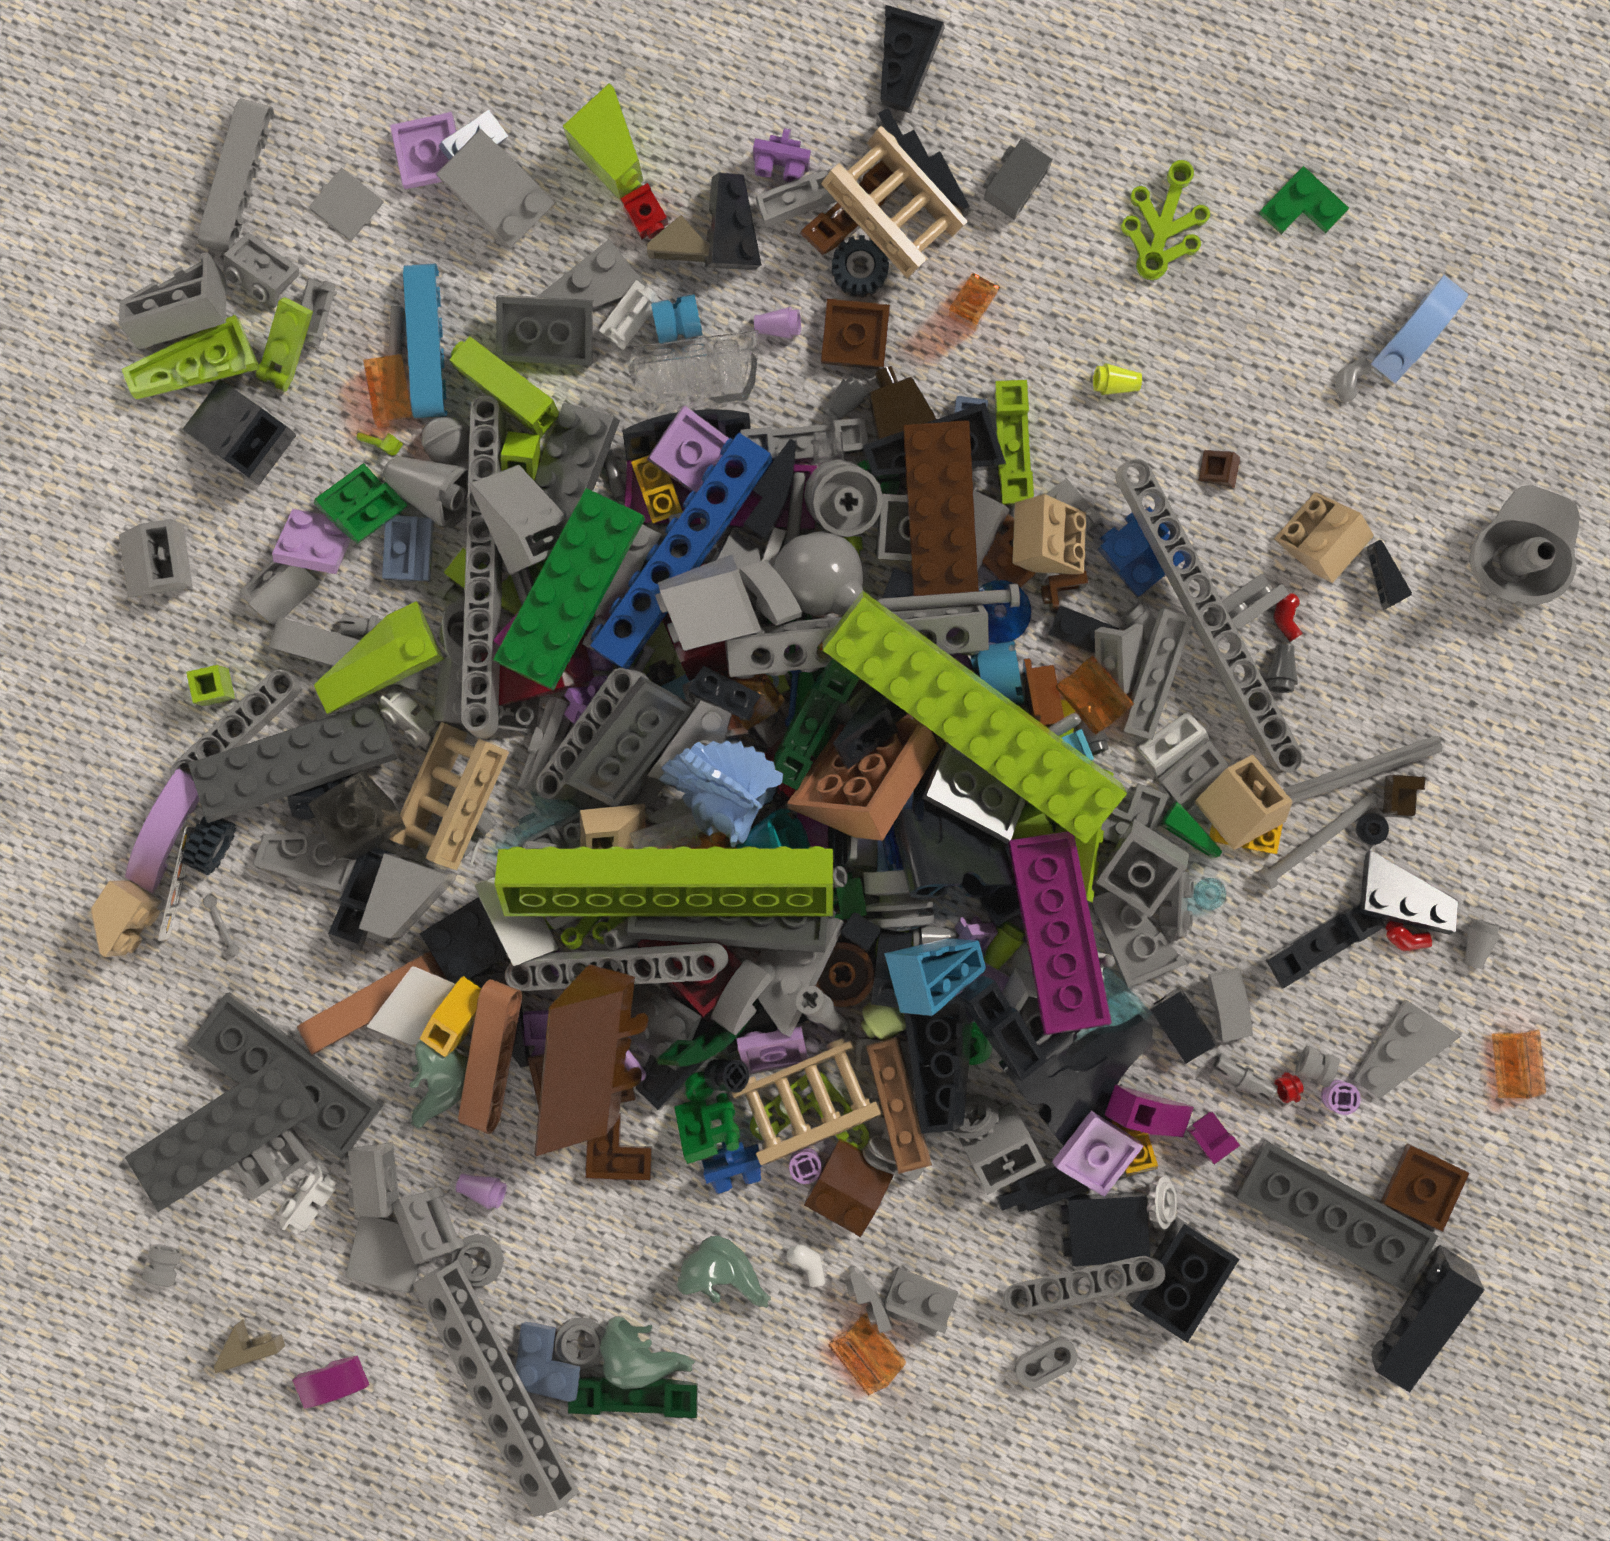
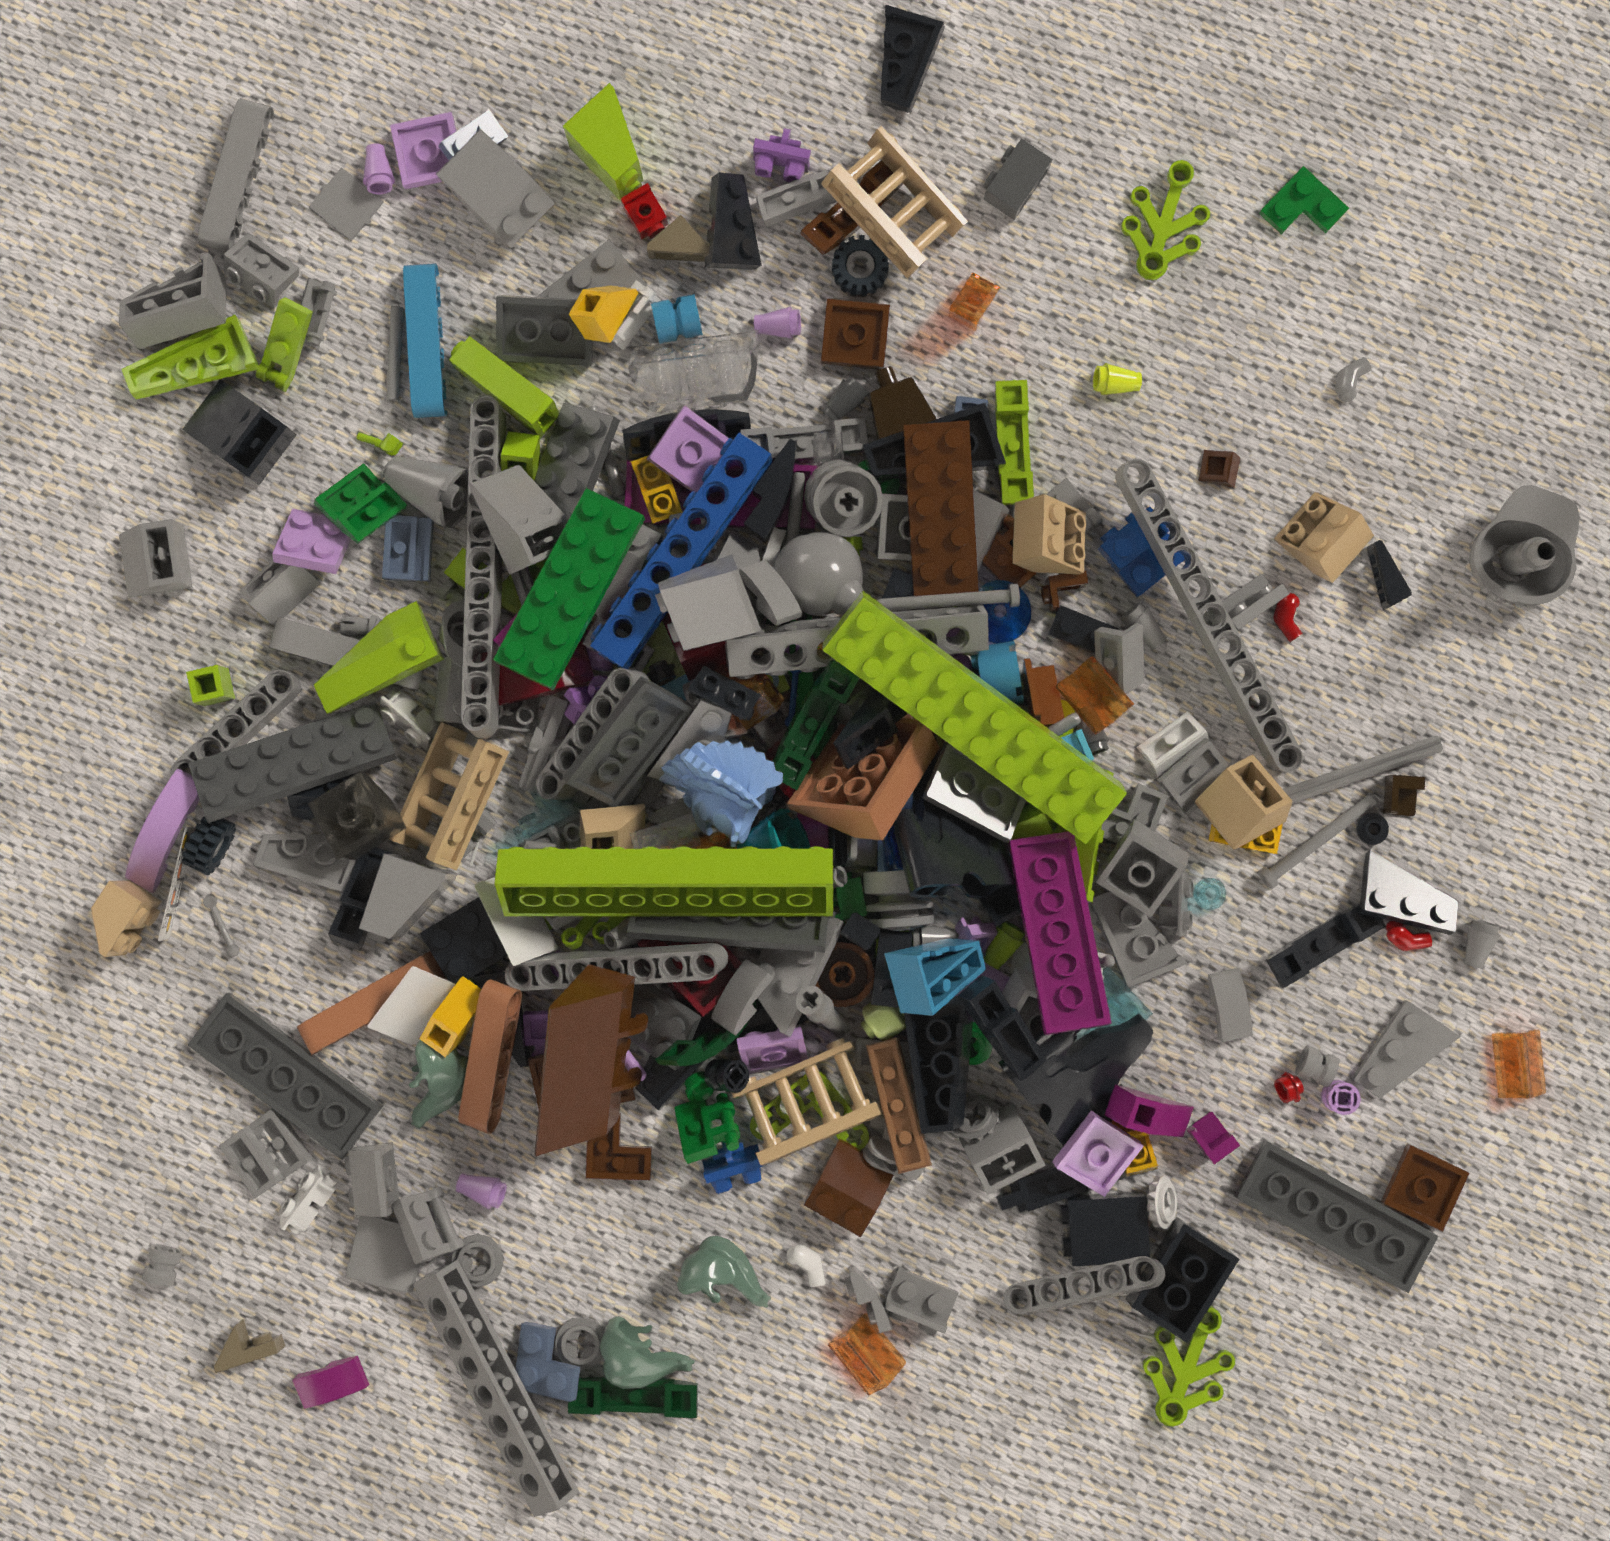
(221, 1133): dark grey plate -> none
(377, 171): none -> lavender cone
(387, 389): clear orange panel -> none
(447, 439): light grey piece -> none
(601, 311): none -> yellow slope
(803, 1161): lavender wheel -> none
(933, 166): black slope -> none
(1047, 1365): light grey plate -> none
(1156, 673): light grey plate -> none
(1183, 826): green slope -> none
(1183, 1025): black hinge -> none
(1187, 1372): none -> lime plant
(1244, 1078): light grey pin -> none
(1282, 671): dark grey cone -> none
(1420, 329): light blue arch -> none
(1427, 1318): black wedge -> none

